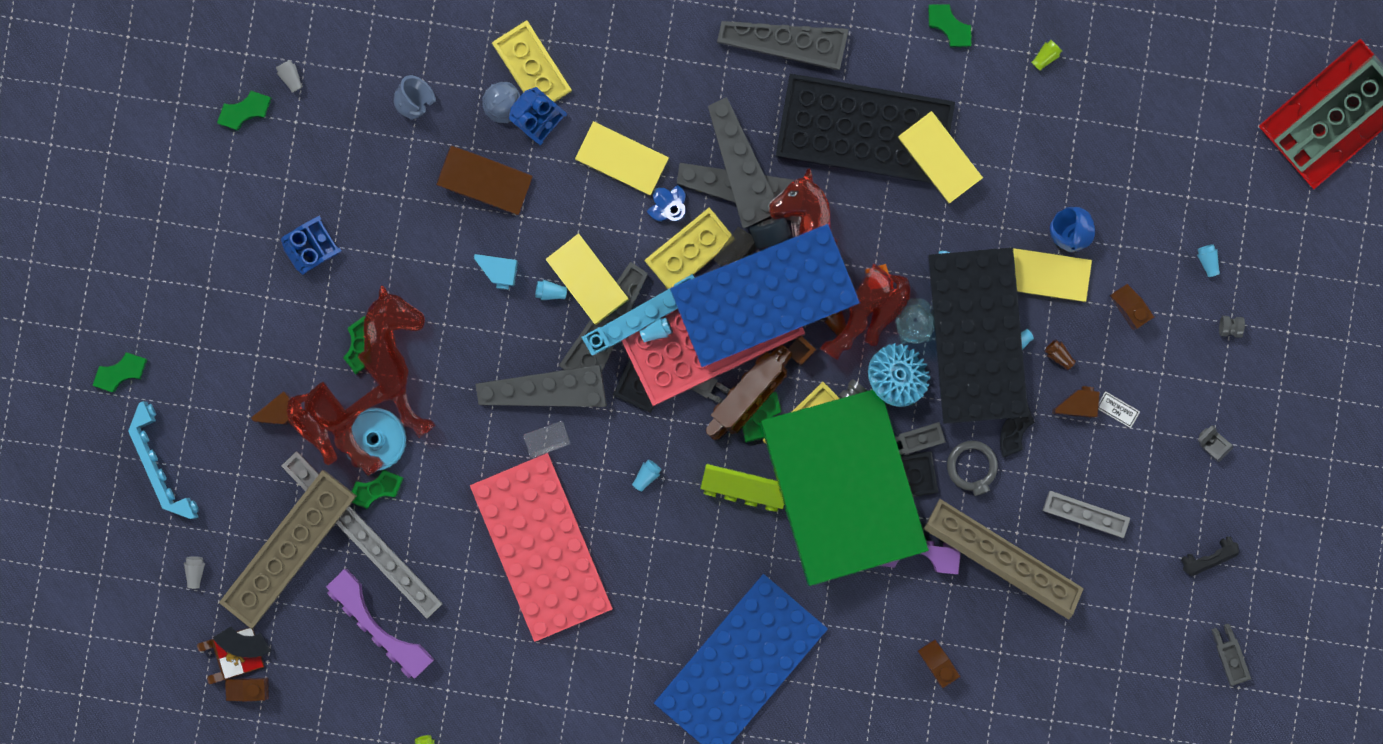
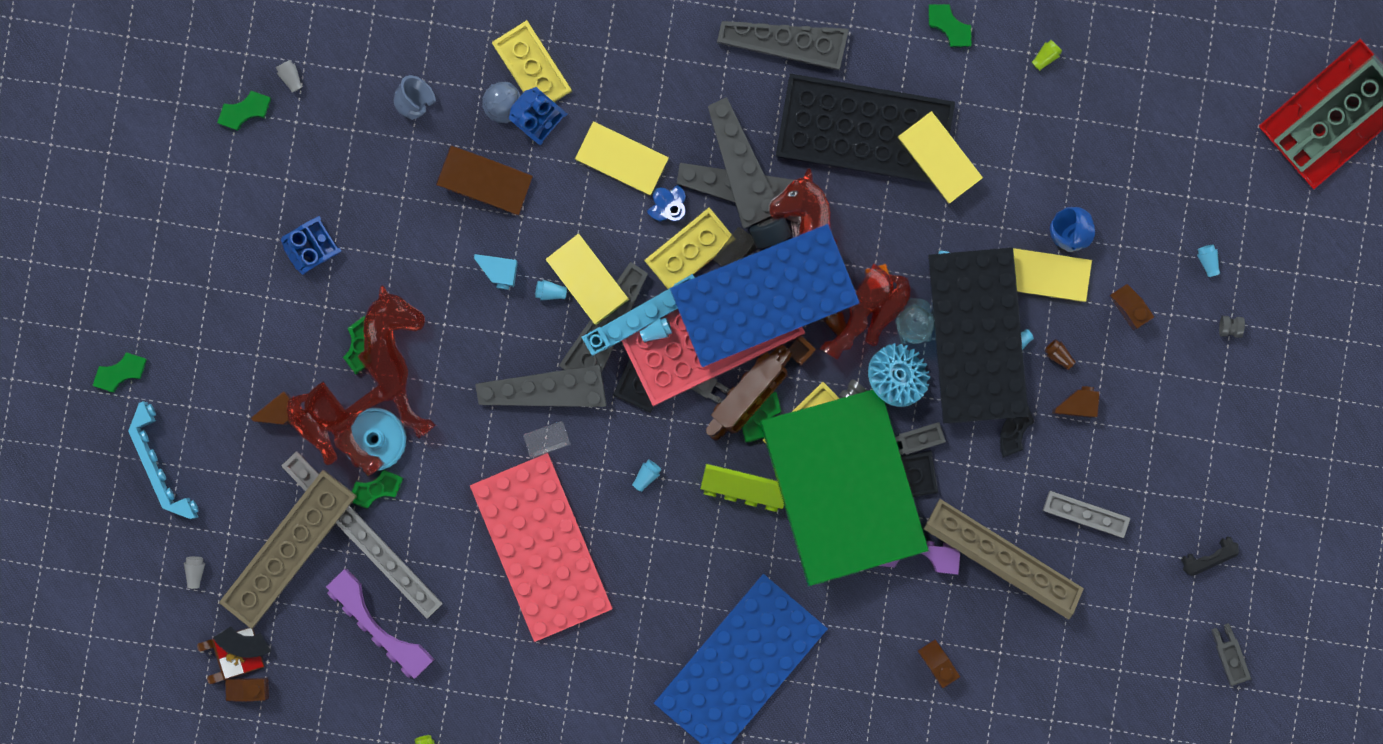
(978, 487): dark grey piece -> none
(1118, 409): white sticker -> none
(1214, 443): dark grey bracket -> none

